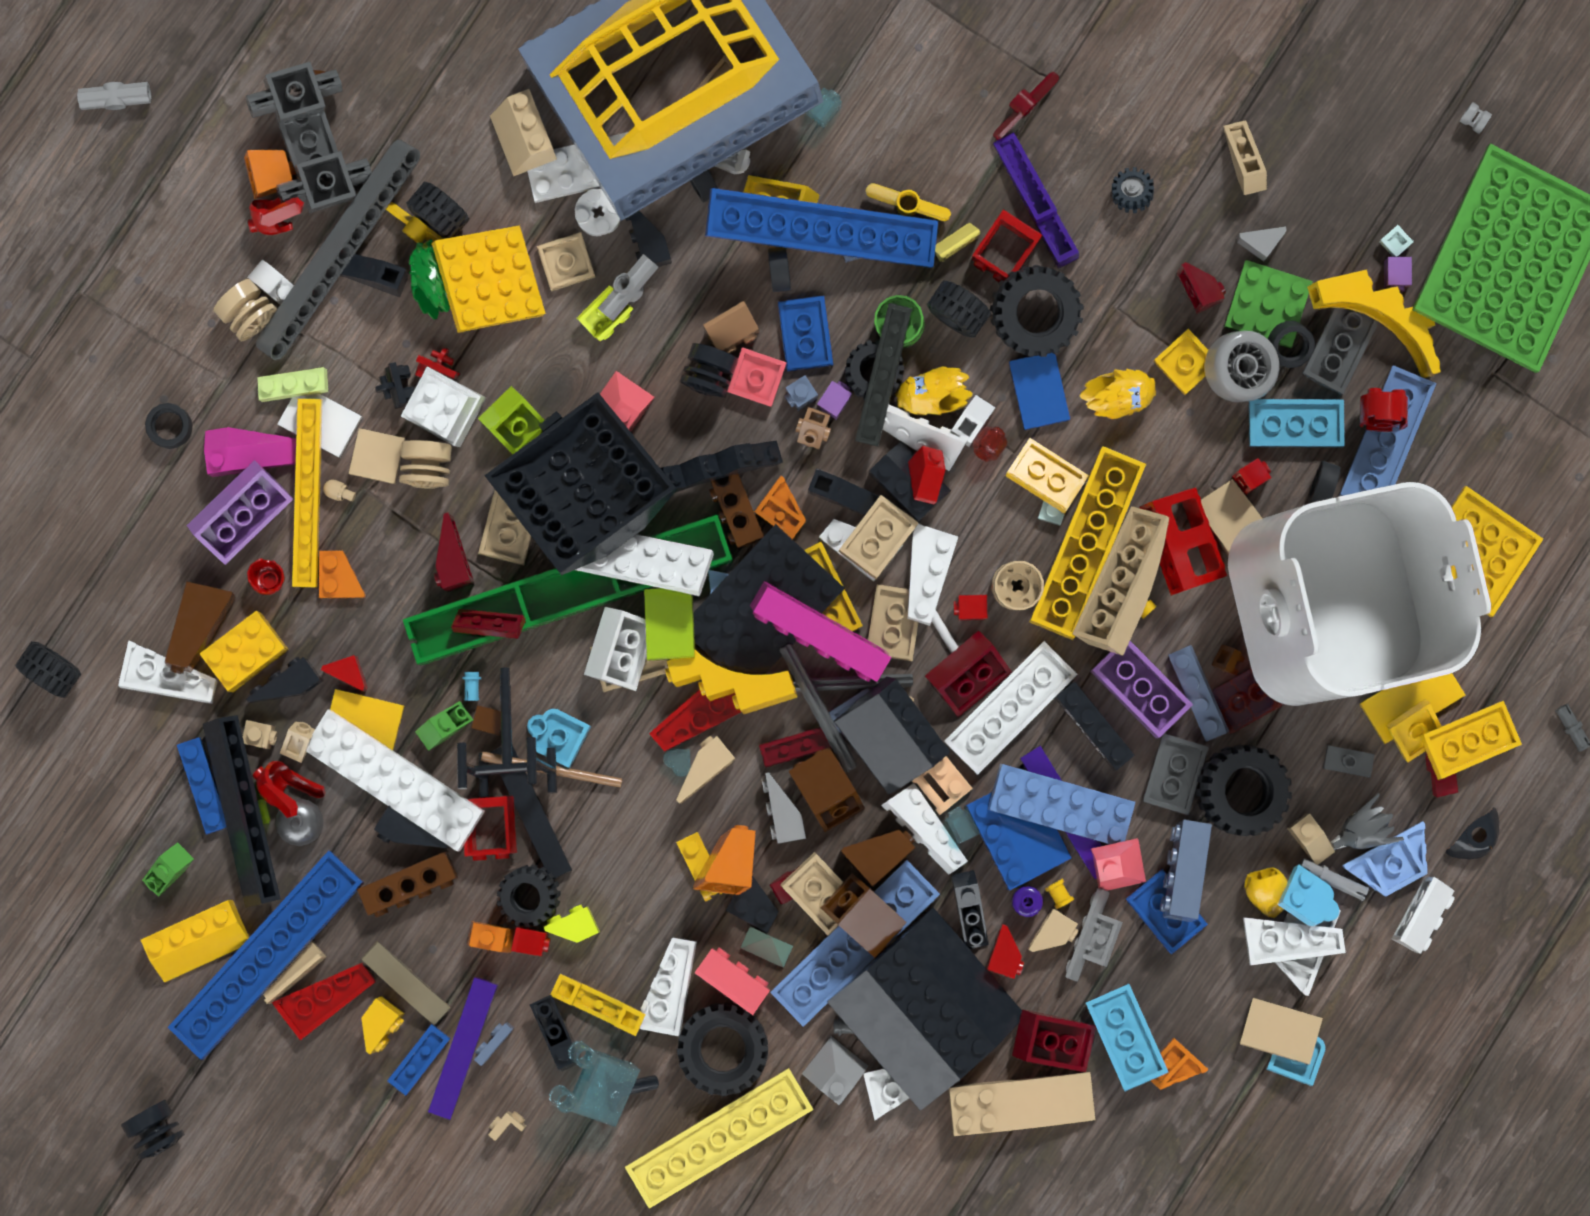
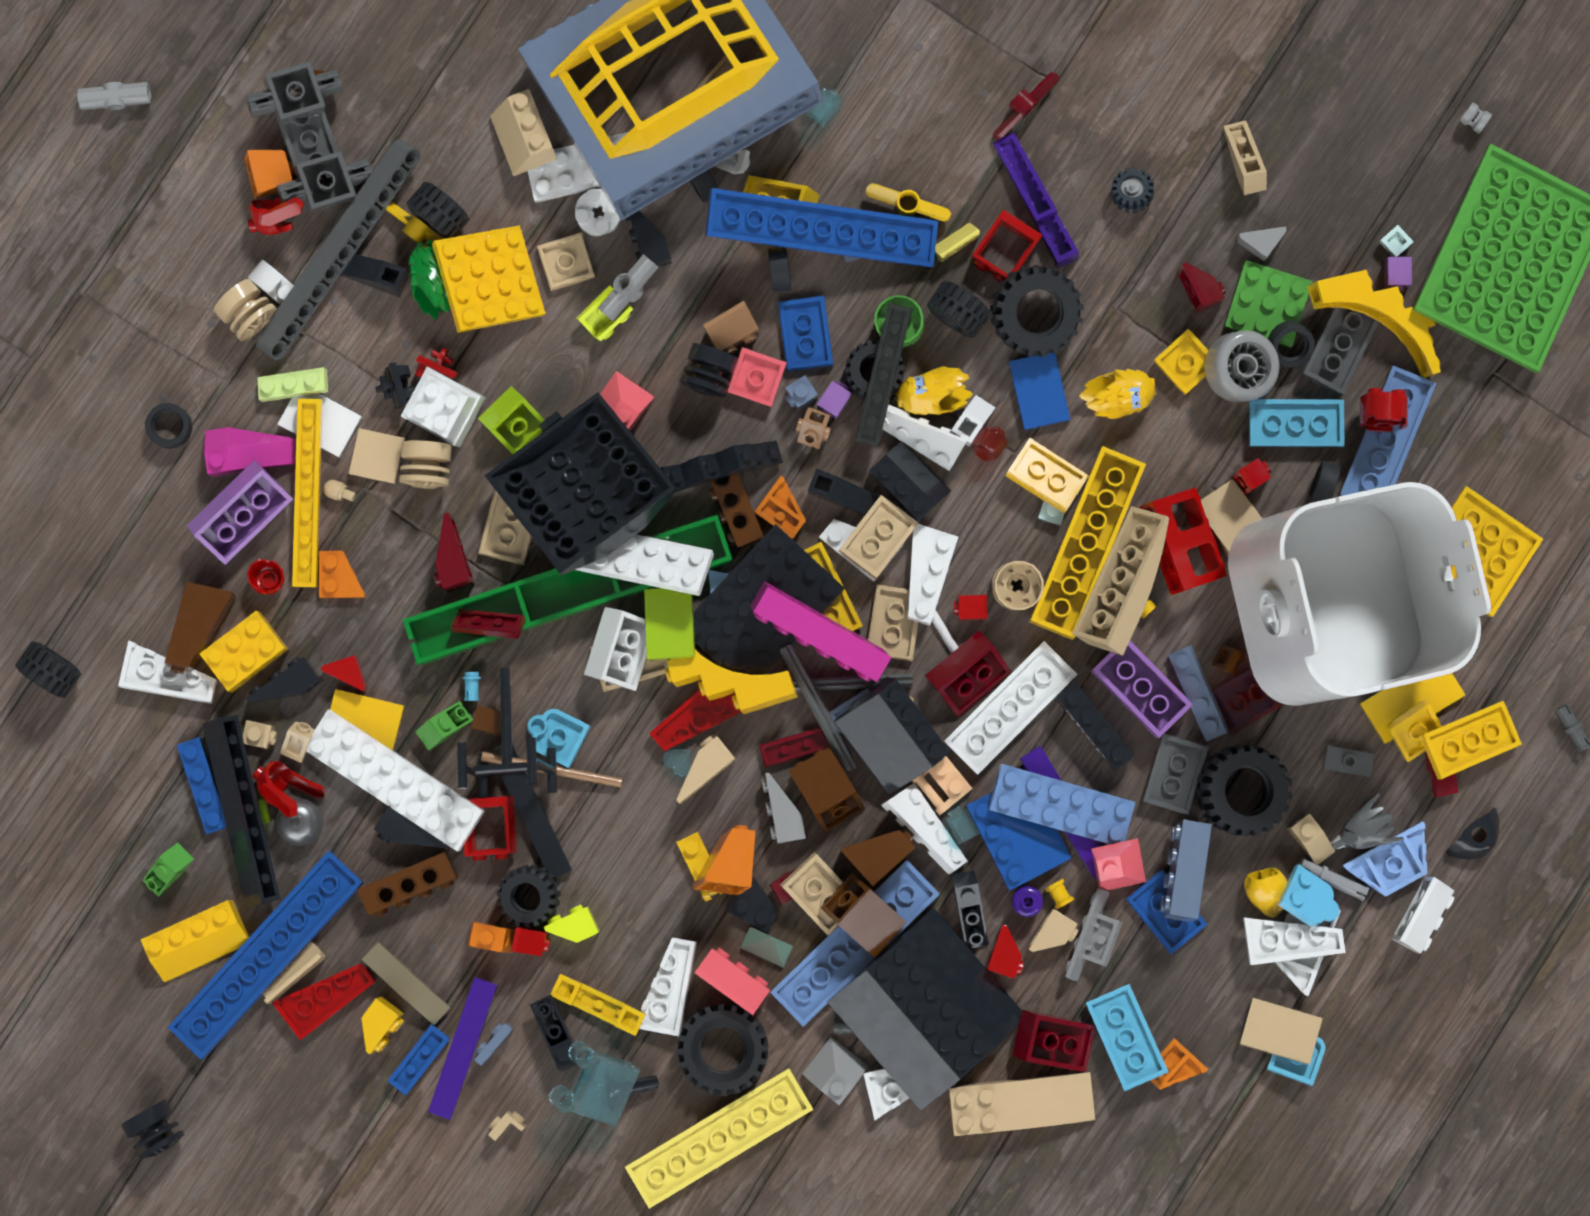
(927, 474): red slope -> none

